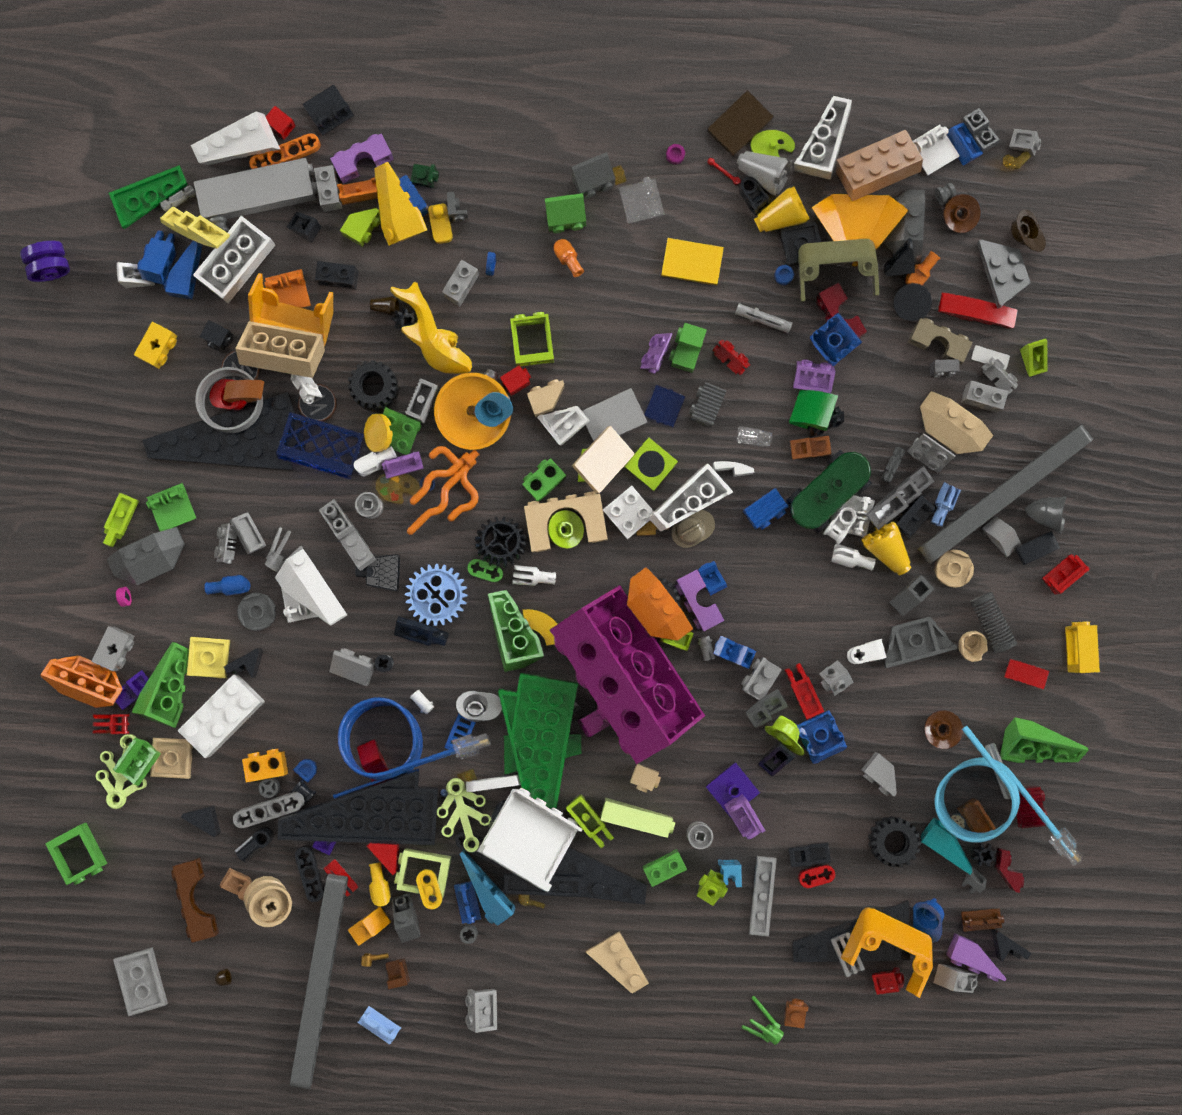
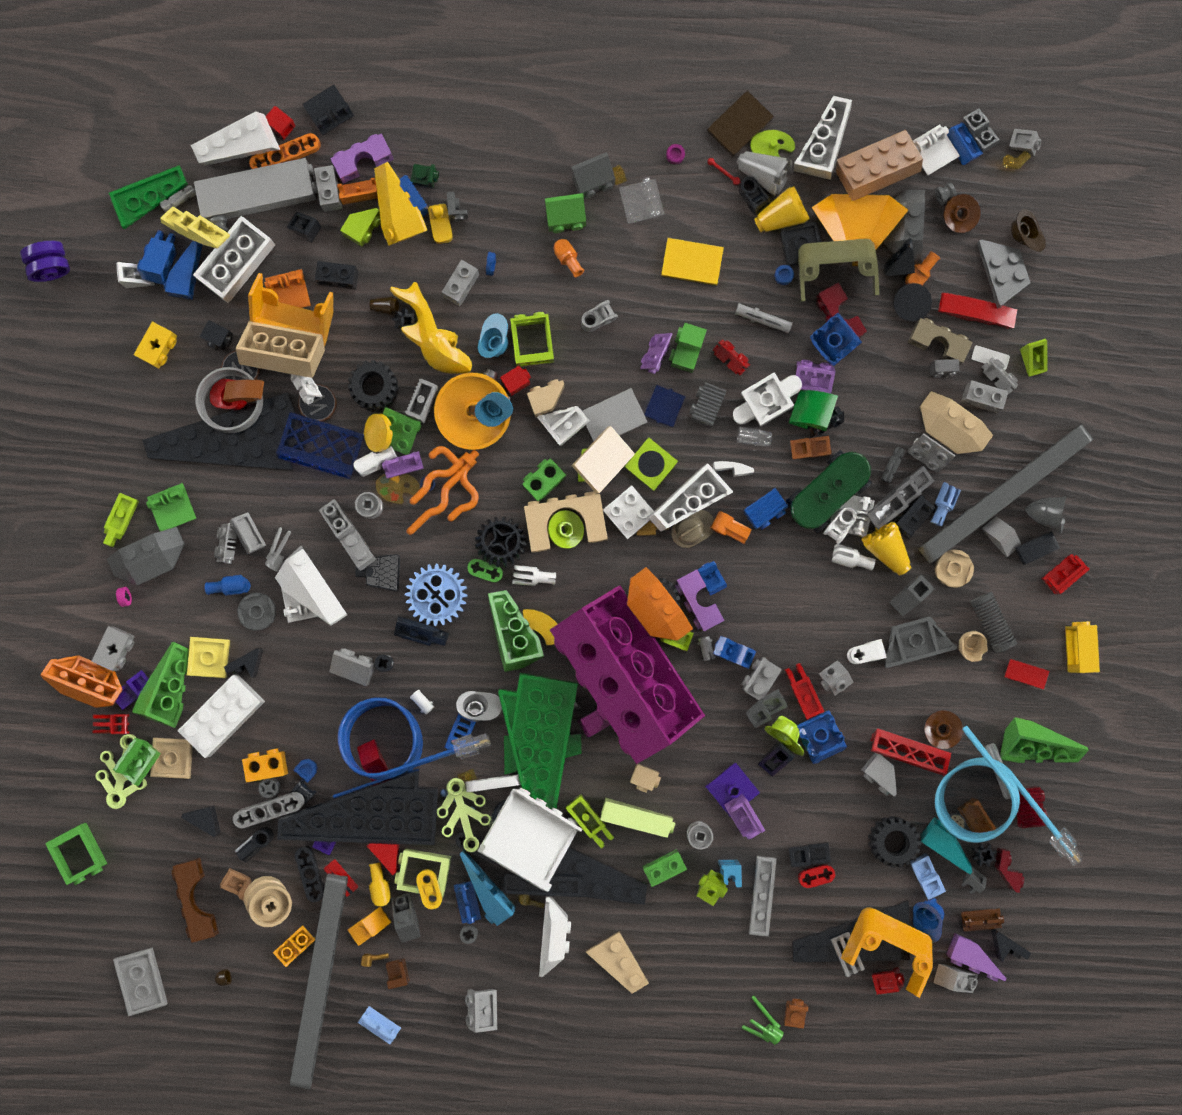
(294, 946): none -> light orange slope
(493, 336): none -> dark azure piece
(554, 936): none -> white wedge
(601, 314): none -> light grey piece
(726, 525): none -> orange piece
(767, 399): none -> white brick
(913, 749): none -> red fence
(927, 876): none -> light blue slope

